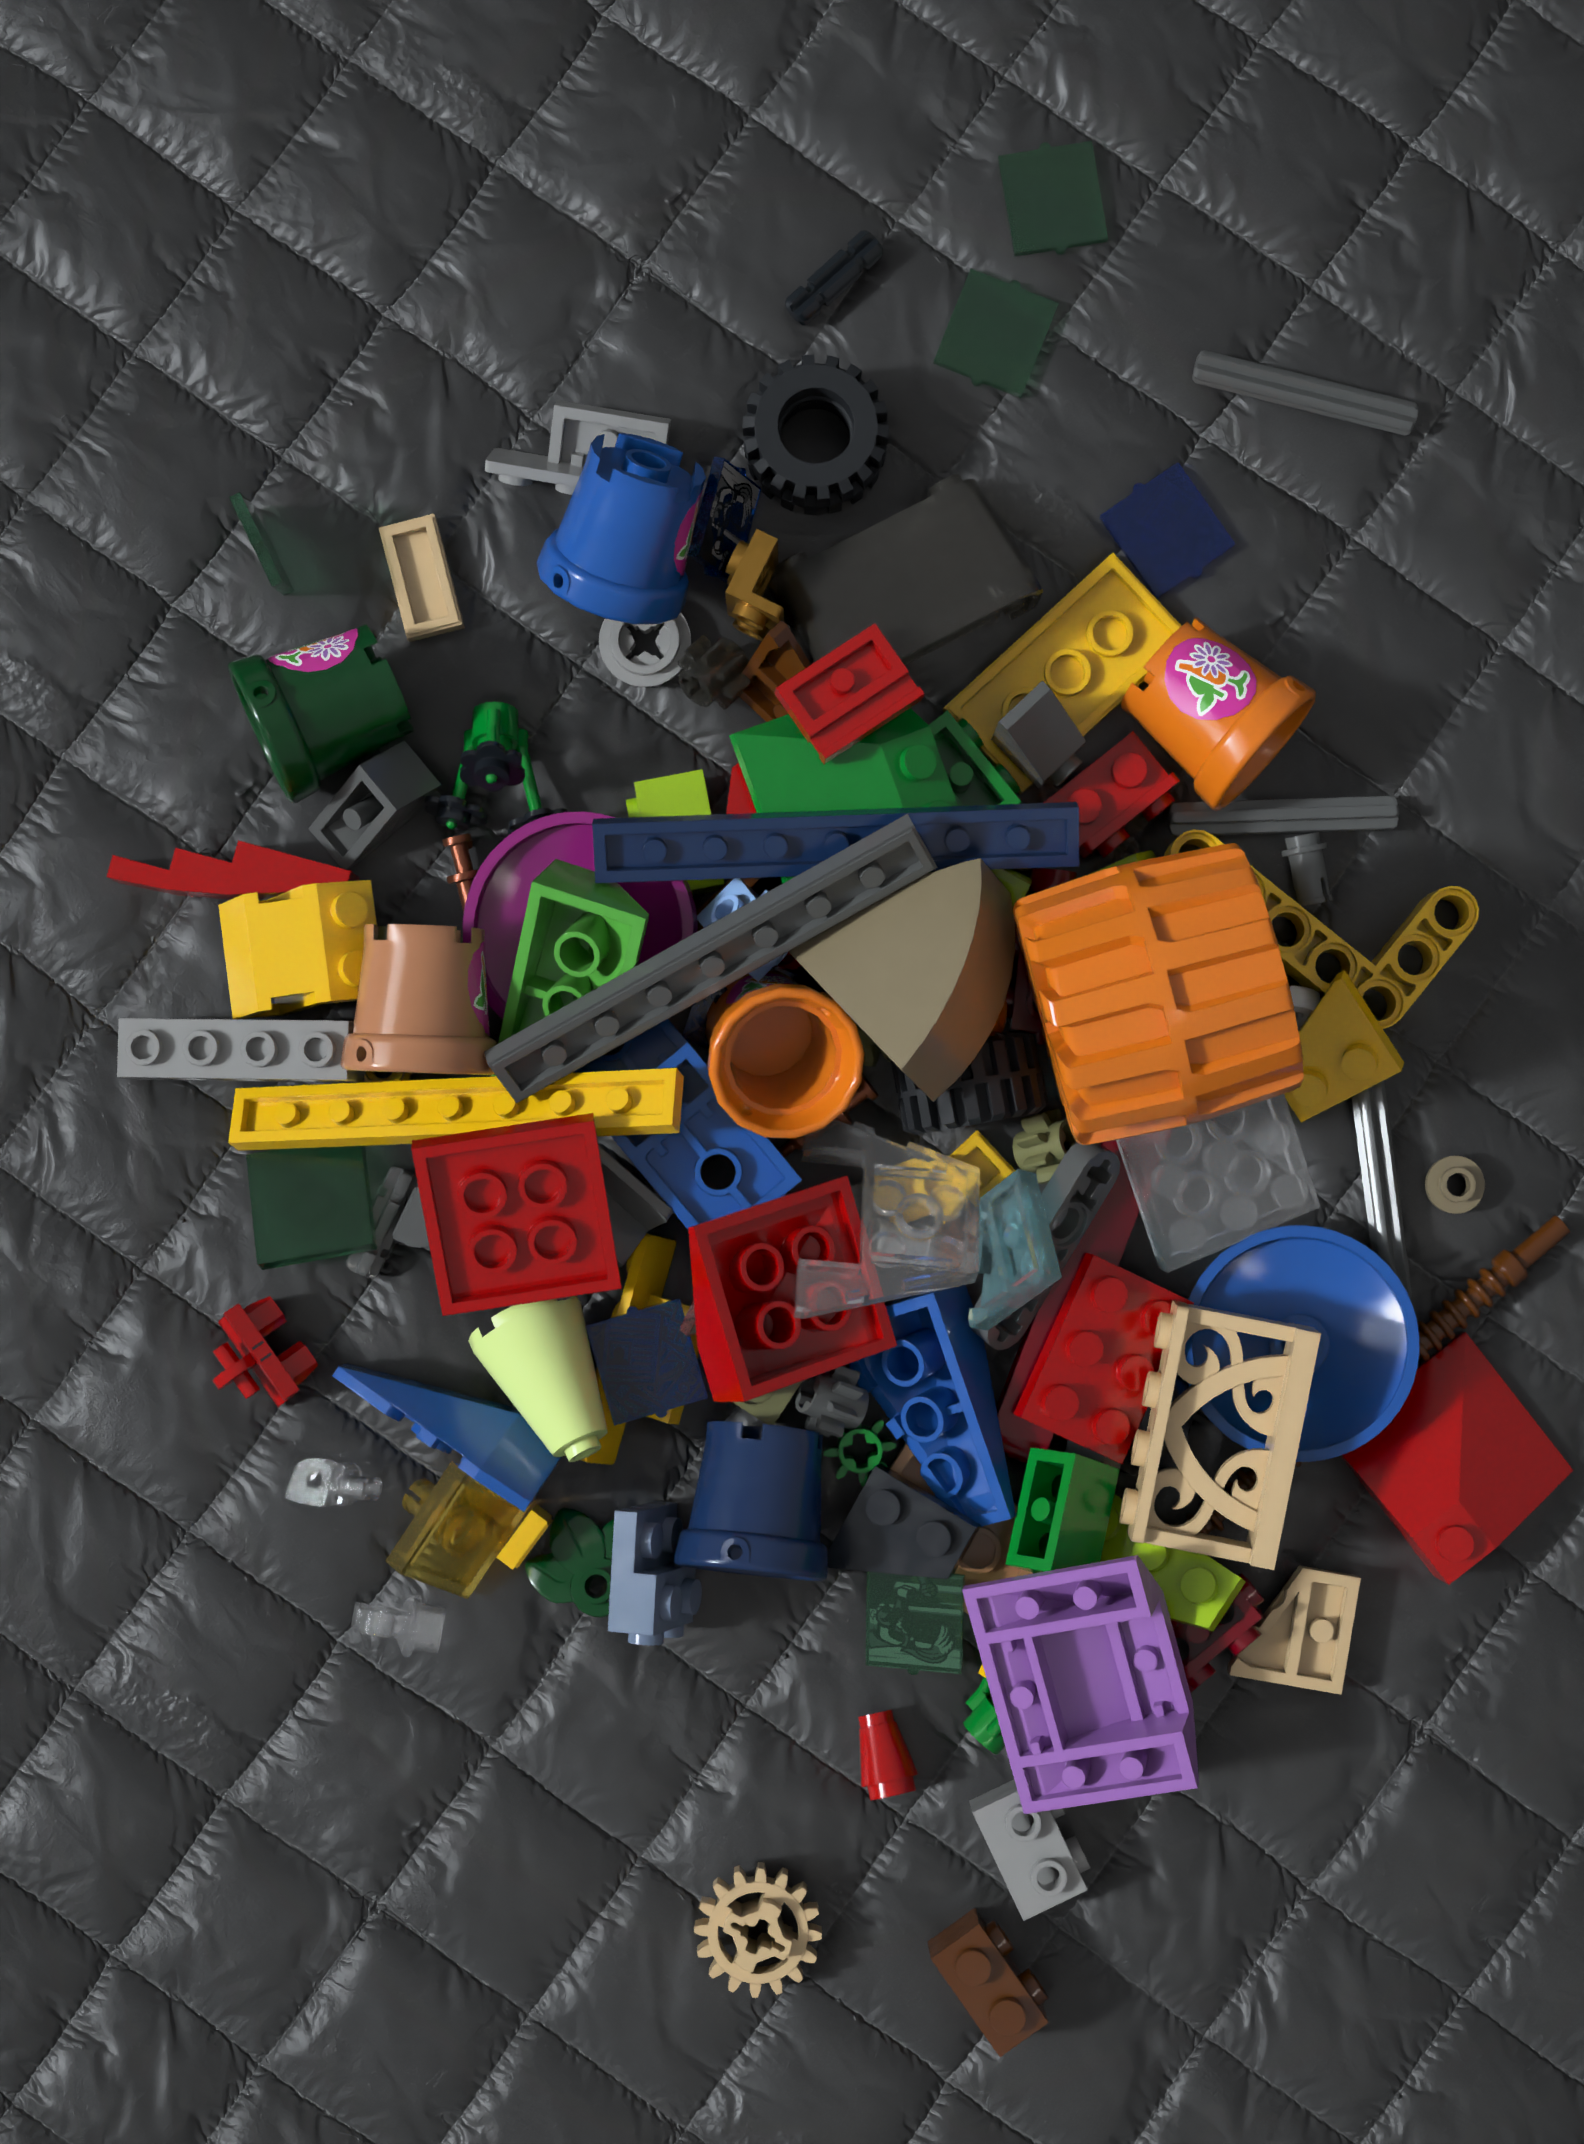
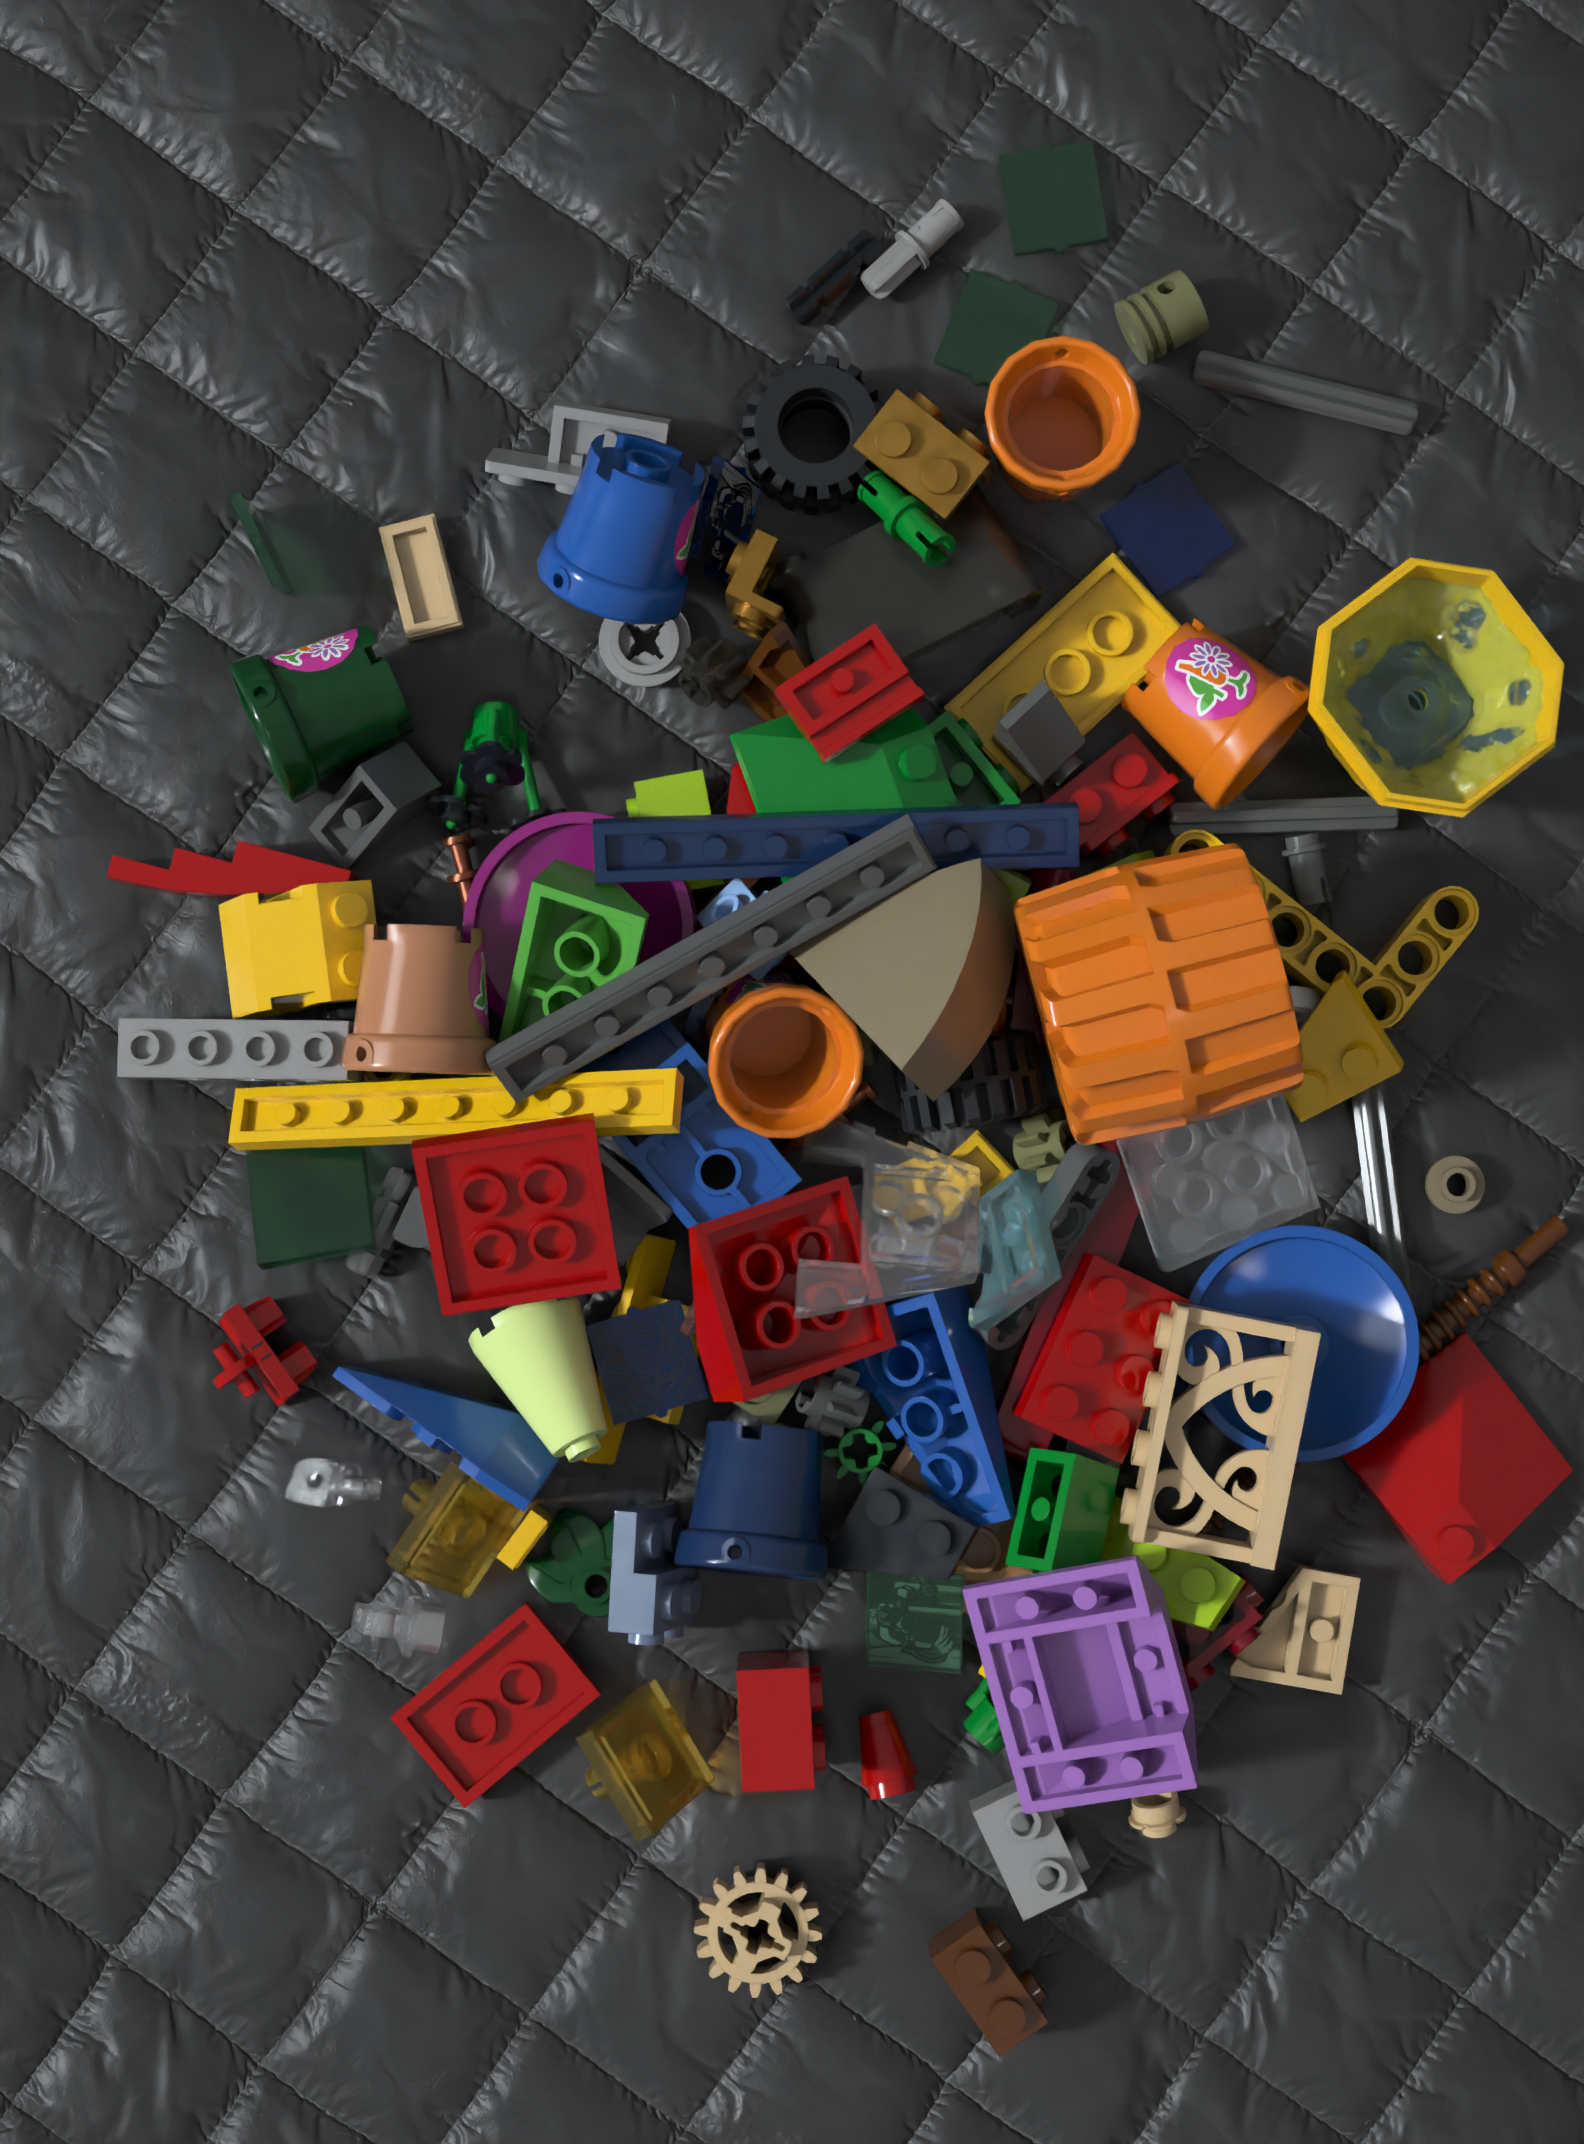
(496, 1704): none -> red plate
(644, 1760): none -> clear yellow tile
(775, 1720): none -> red brick
(906, 518): none -> green pin
(912, 250): none -> light grey axle
(923, 455): none -> pearl gold bracket
(1061, 417): none -> orange piece
(1157, 1814): none -> tan plate
(1161, 317): none -> olive piece
(1471, 662): none -> clear light blue rock

